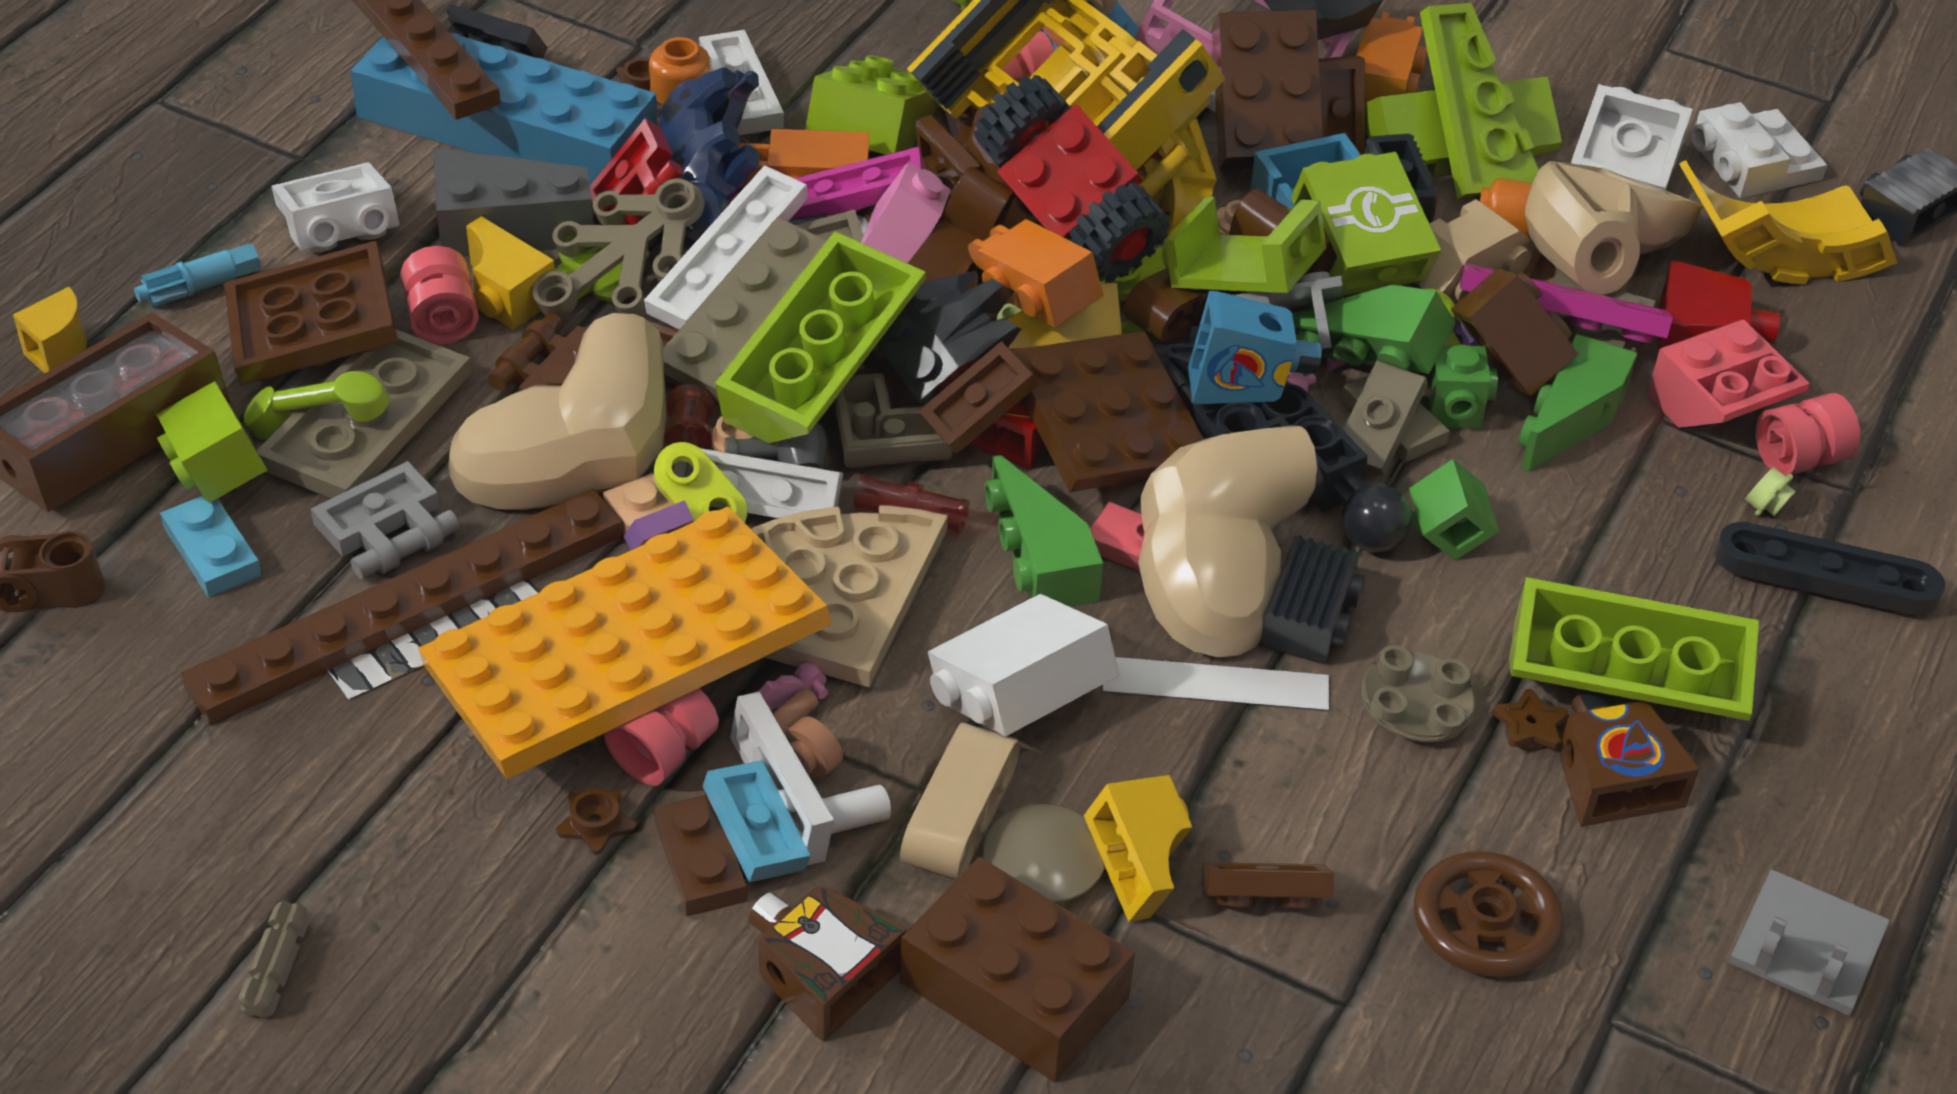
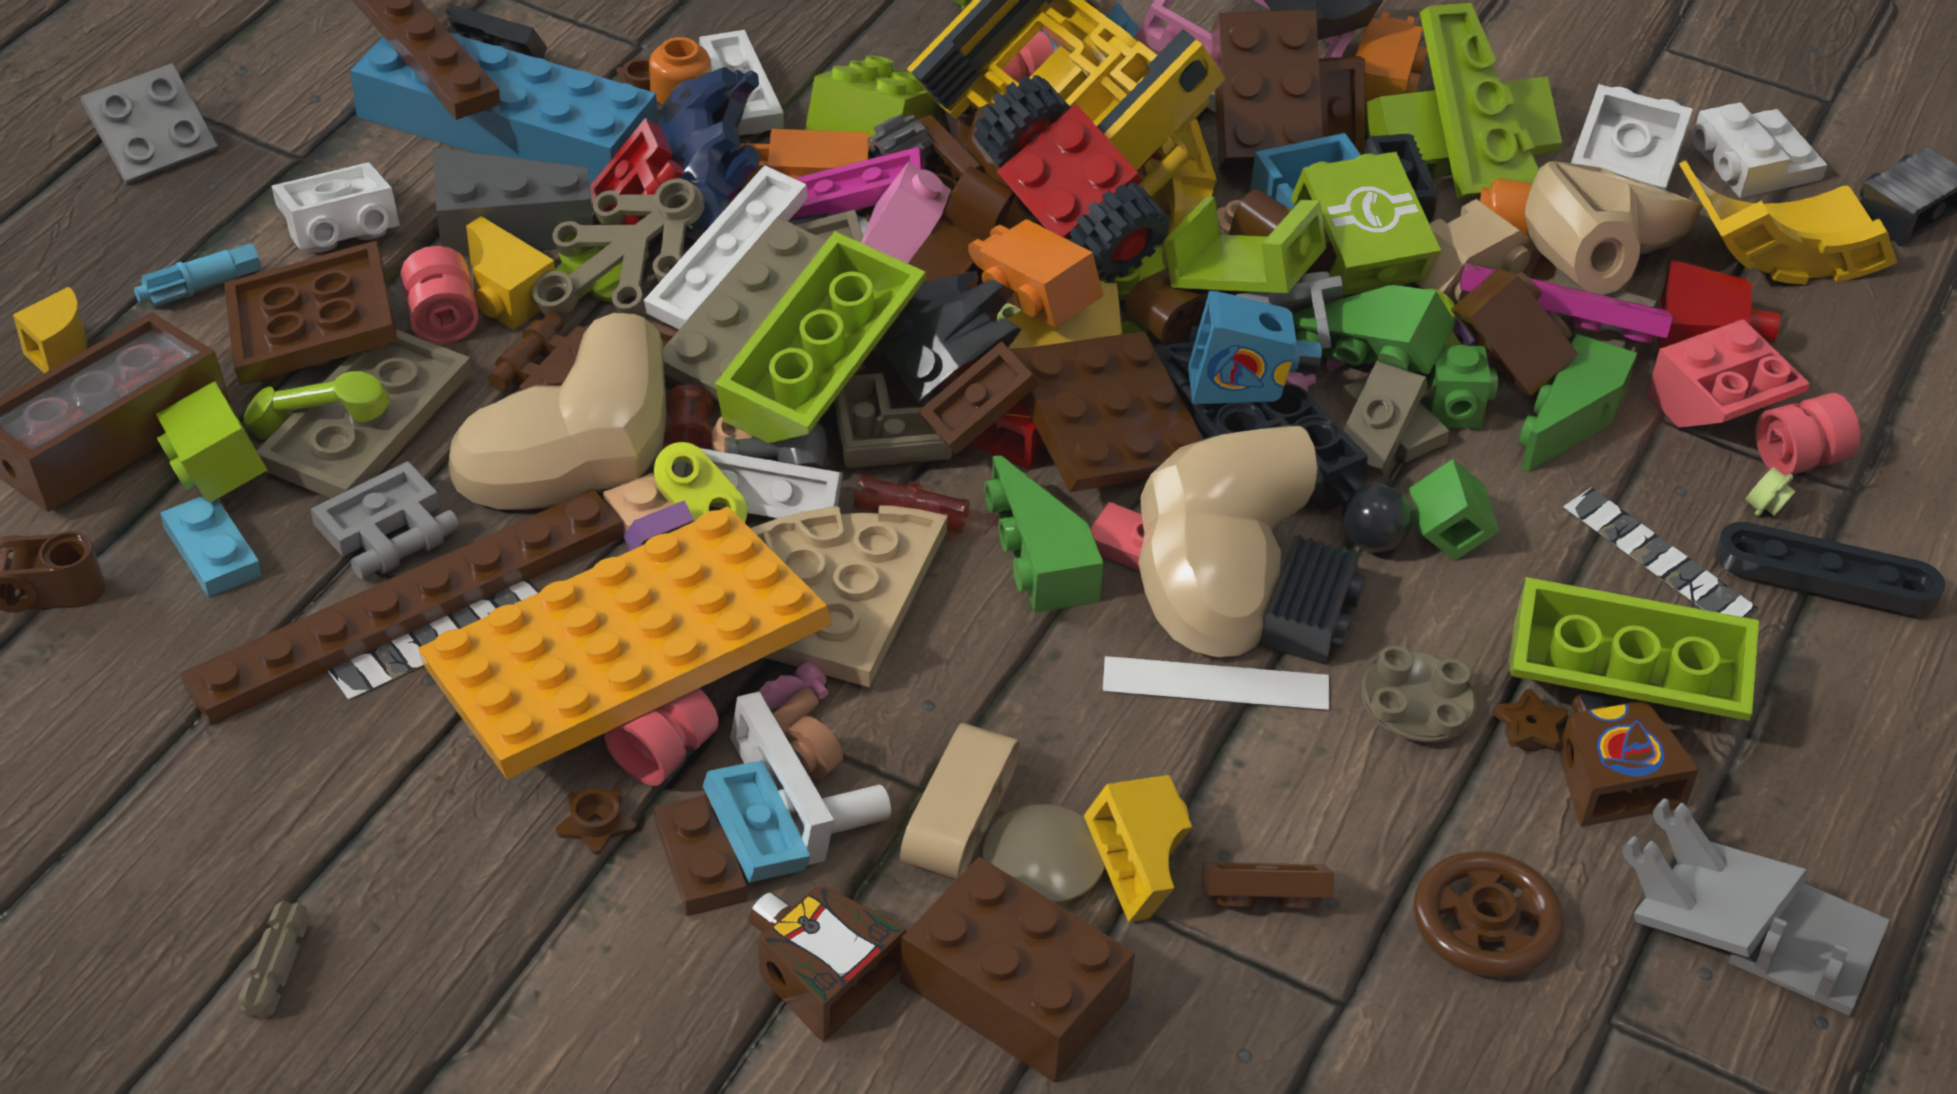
(148, 123): none -> light grey plate
(900, 135): none -> dark grey gear
(1023, 664): white brick -> none
(1657, 555): none -> sticker
(1713, 890): none -> light grey plate

